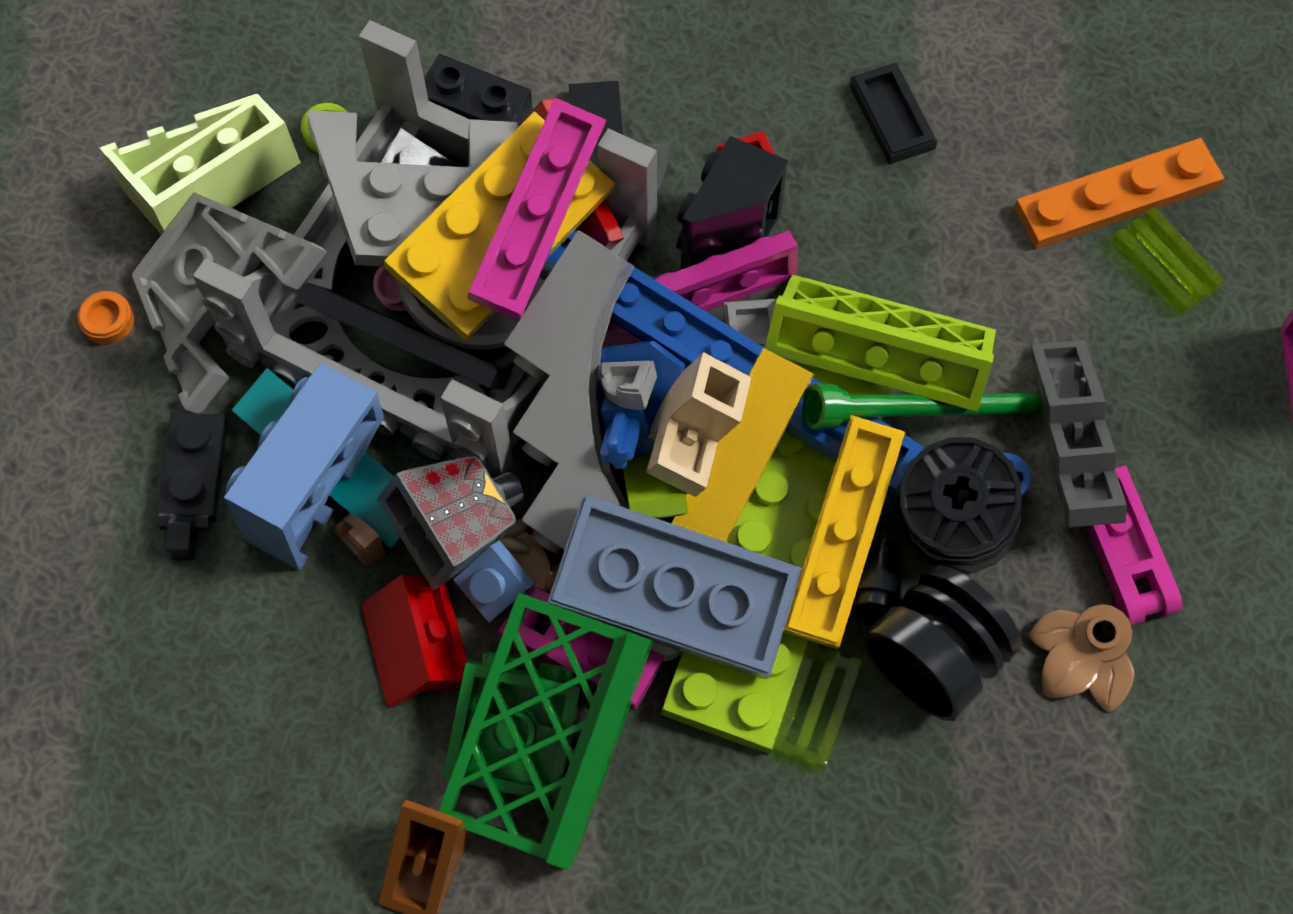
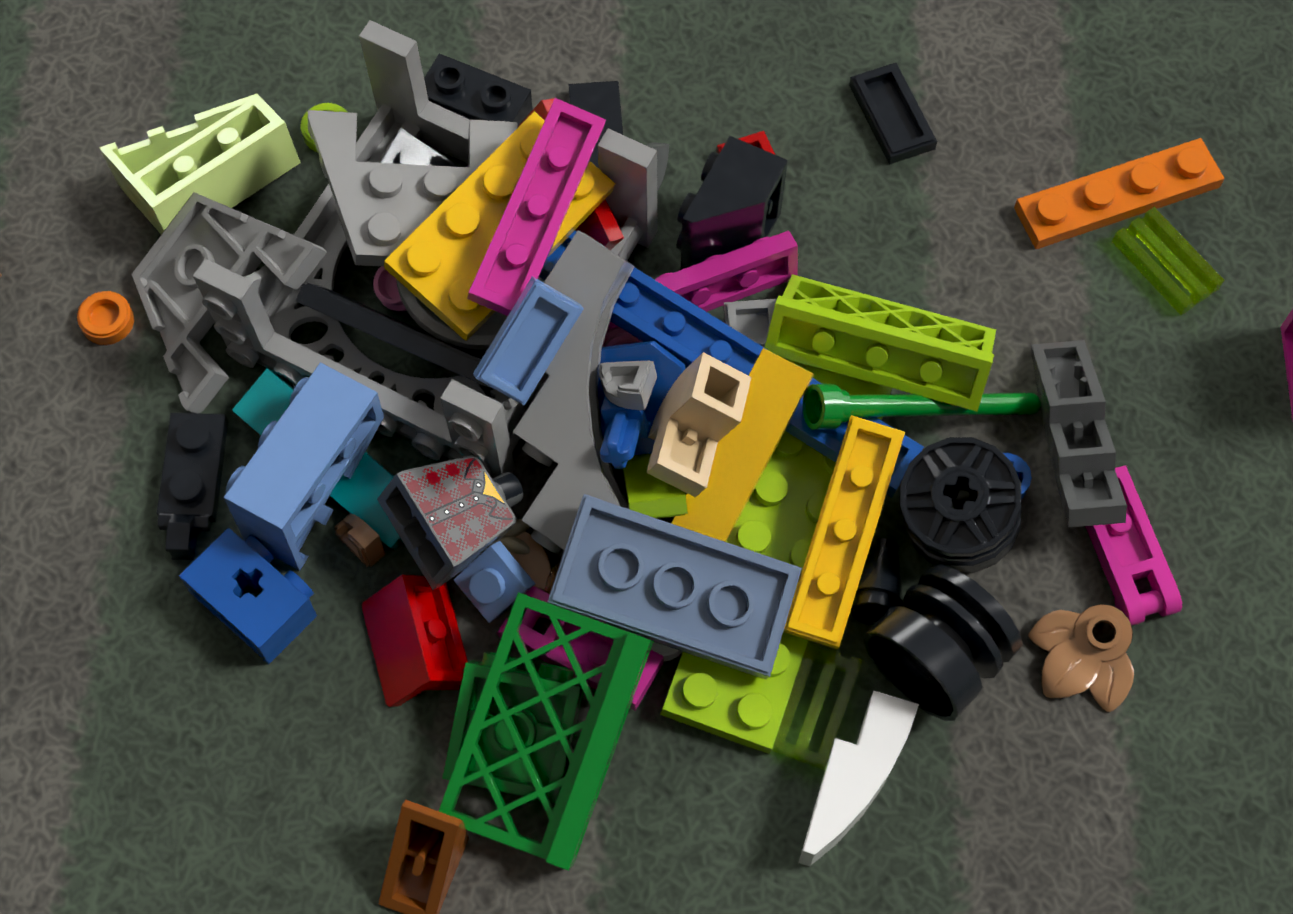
(261, 622): none -> blue brick
(528, 341): none -> medium blue tile
(857, 773): none -> white slope

